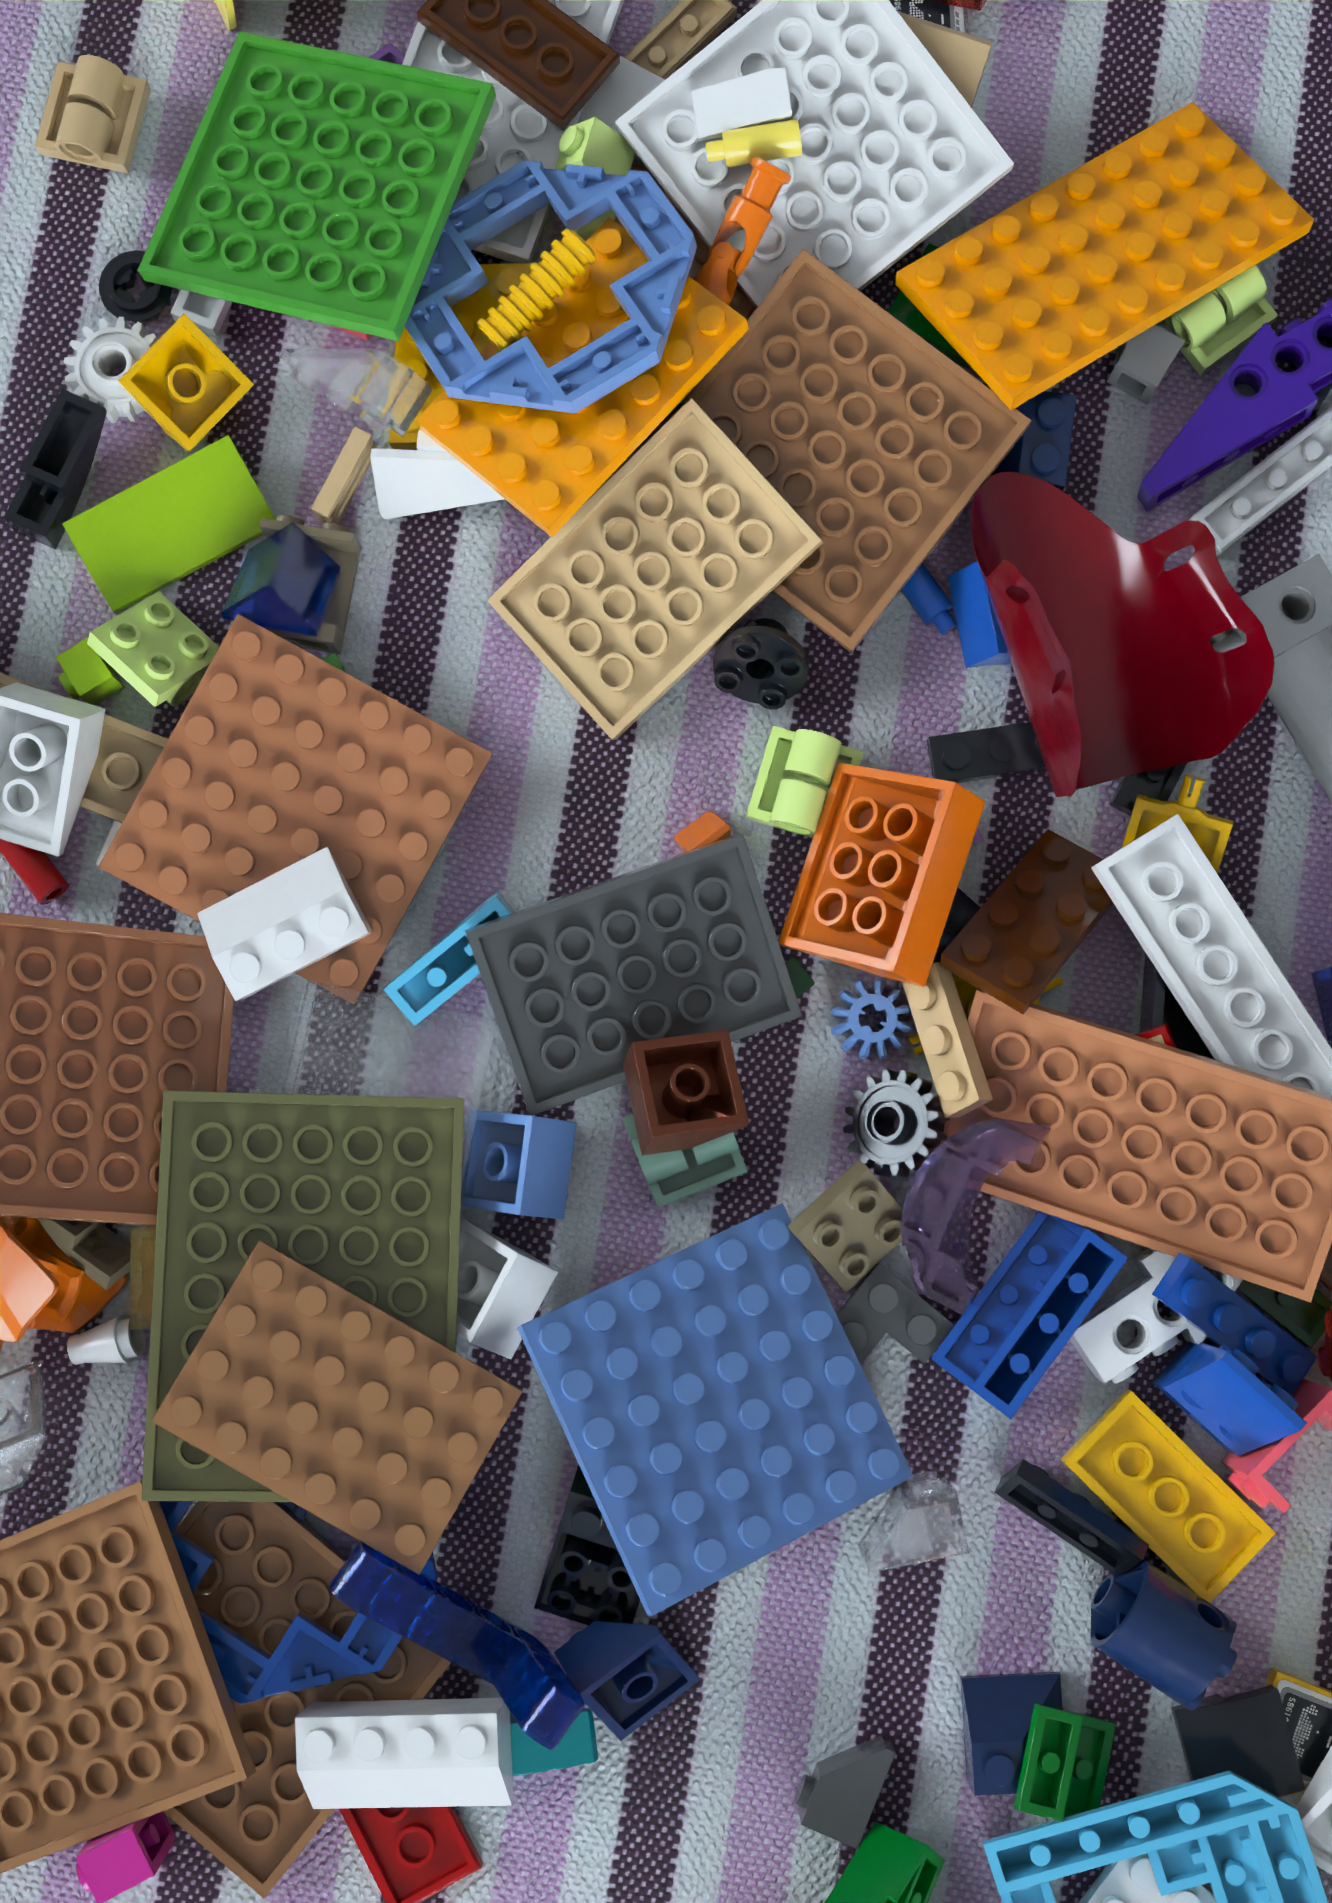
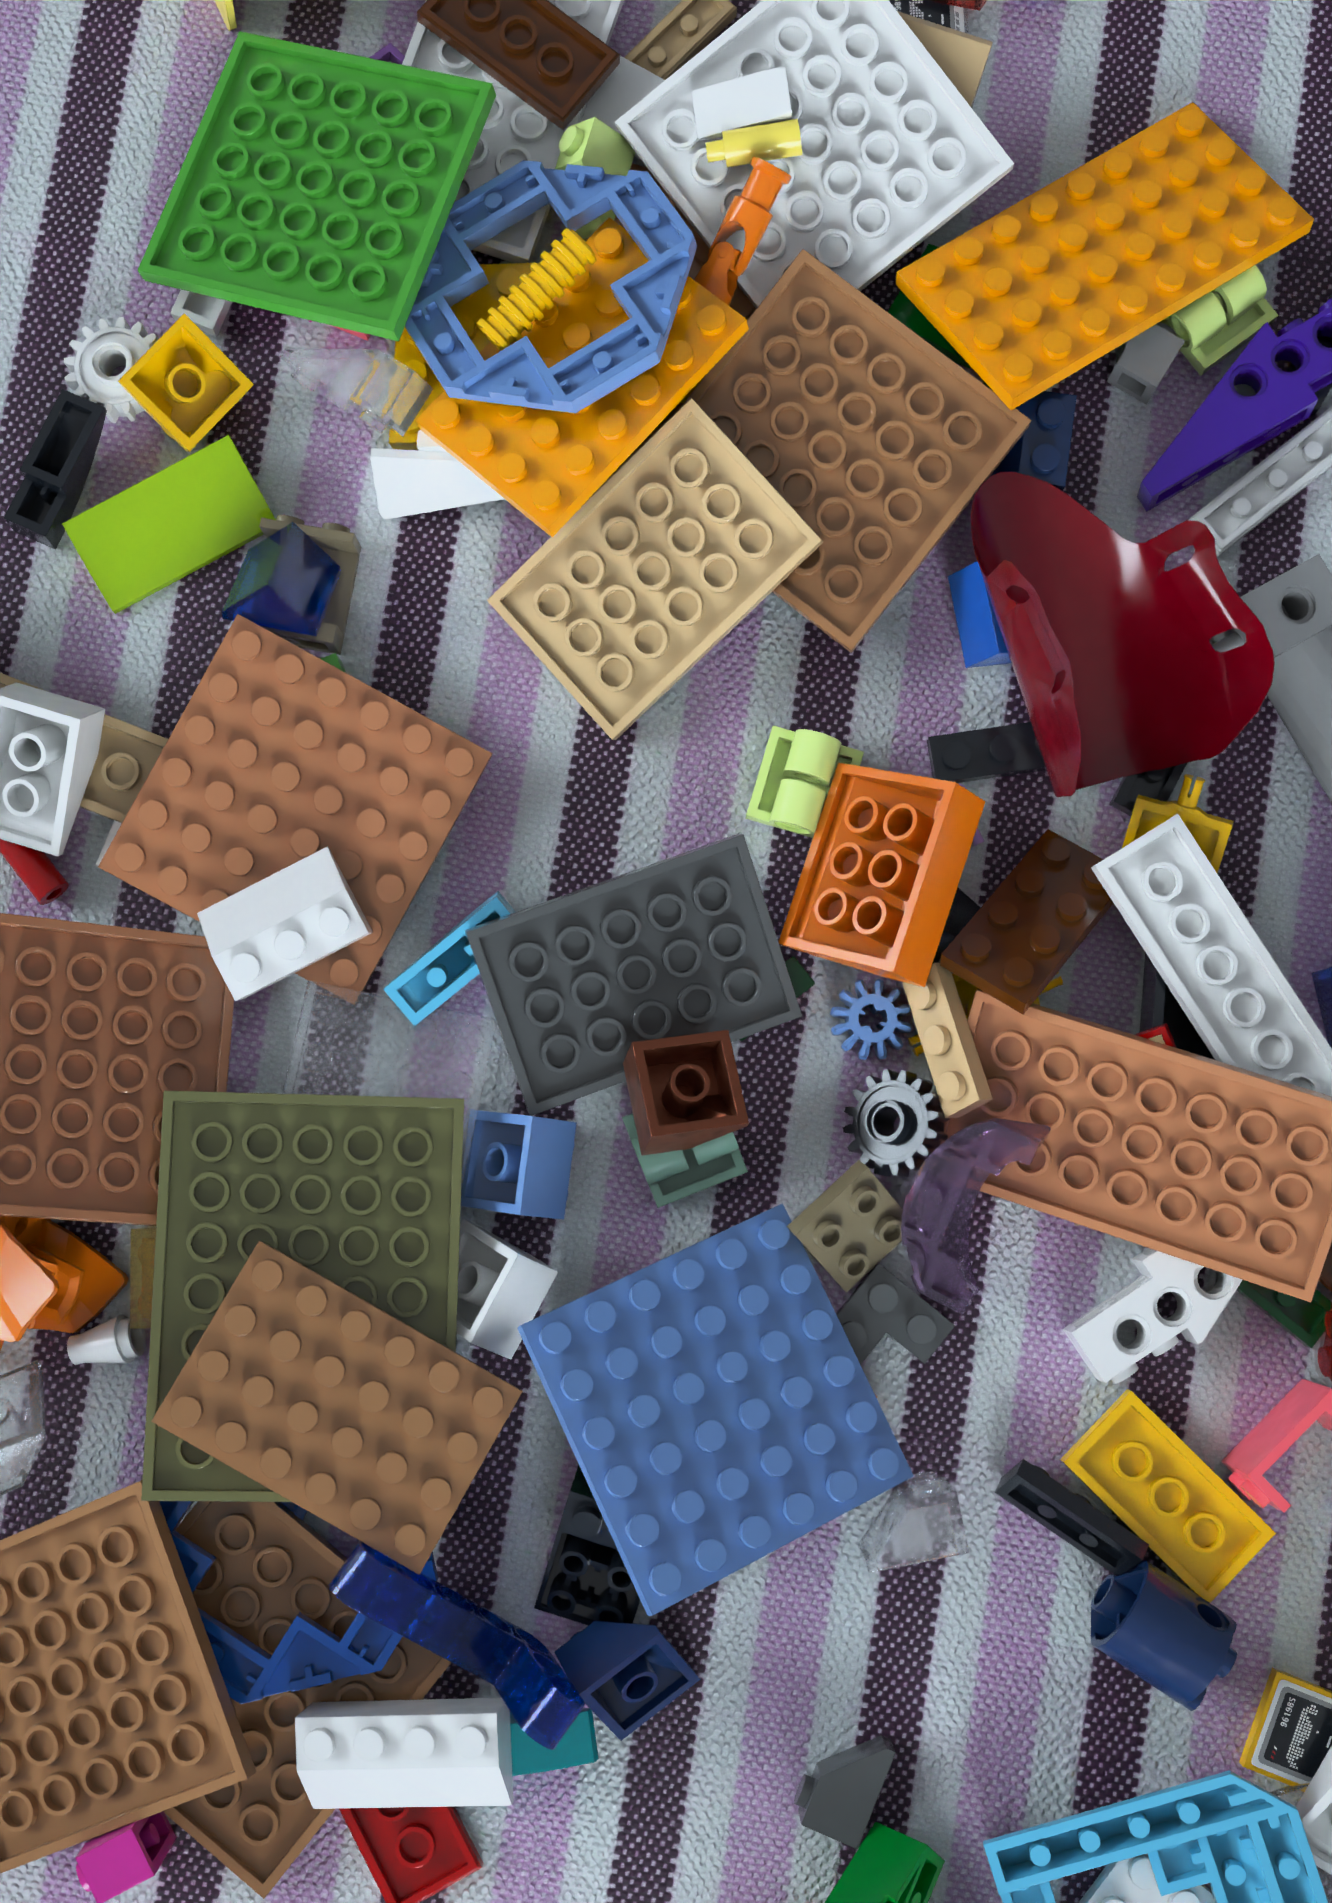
(87, 674): lime plate -> none
(92, 1248): dark tan slope -> none
(93, 114): tan plate -> none
(120, 276): black gear -> none
(155, 650): yellowish green plate -> none
(344, 478): tan tile -> none
(702, 831): orange slope -> none
(760, 664): black plate -> none
(929, 600): blue cylinder -> none
(997, 1725): dark blue slope -> none
(1028, 1310): blue brick -> none
(1063, 1763): green slope -> none
(1227, 1398): blue slope -> none
(1234, 1323): blue plate -> none
(1242, 1736): black slope -> none

